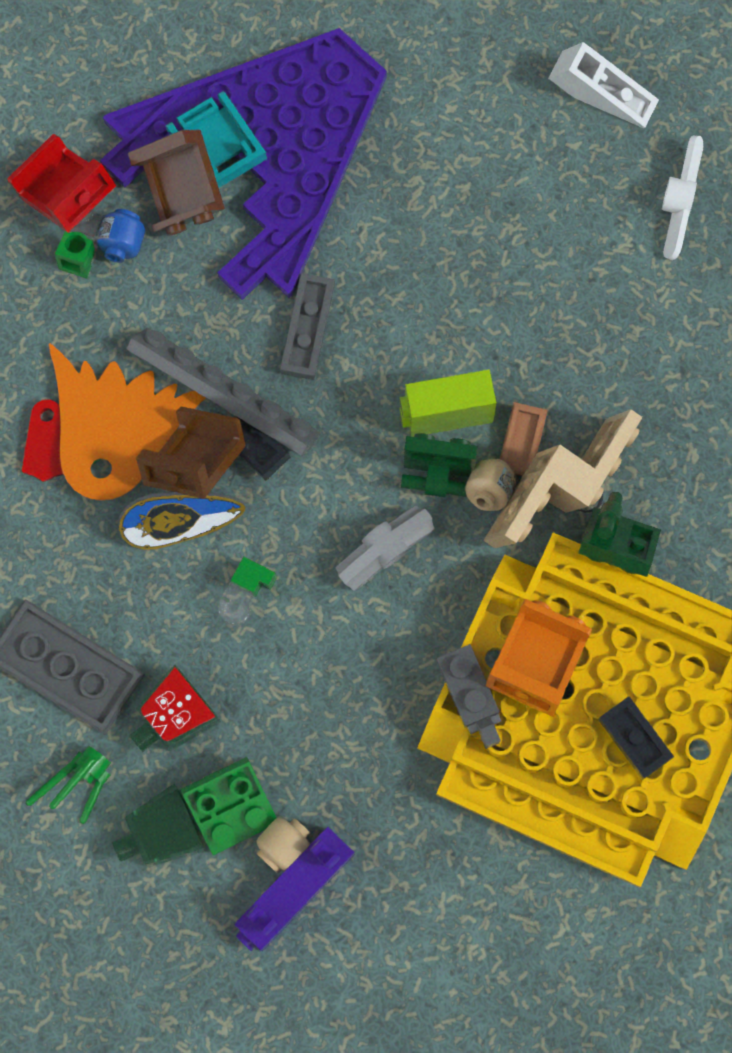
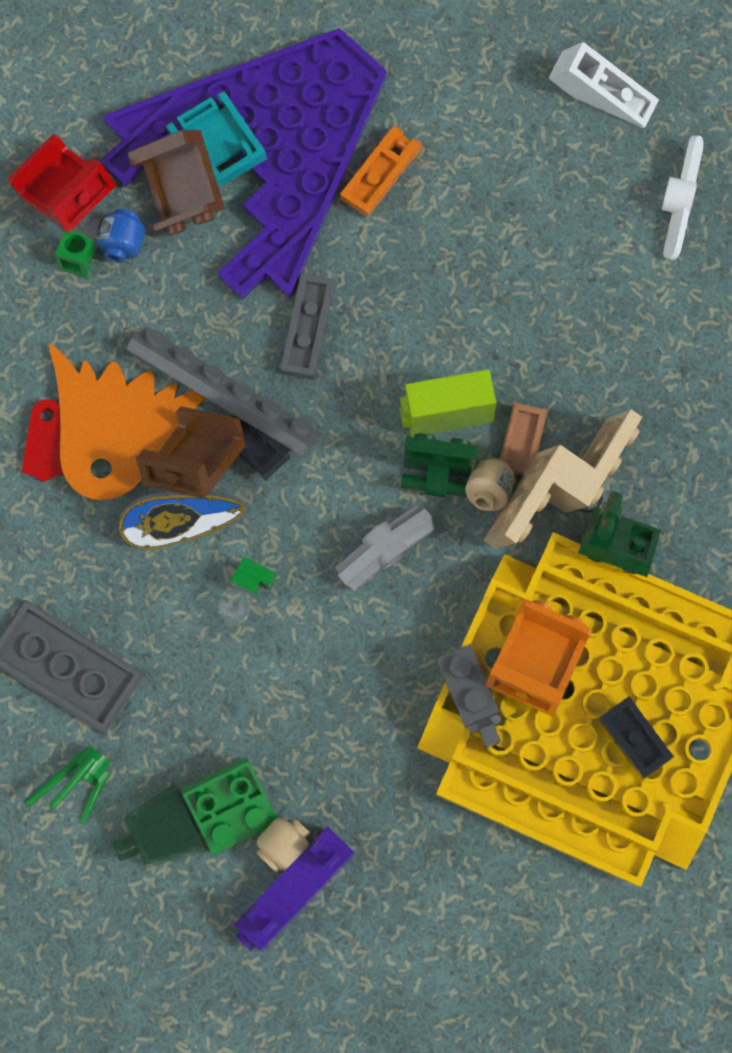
(173, 713): red torso -> none
(380, 172): none -> orange plate

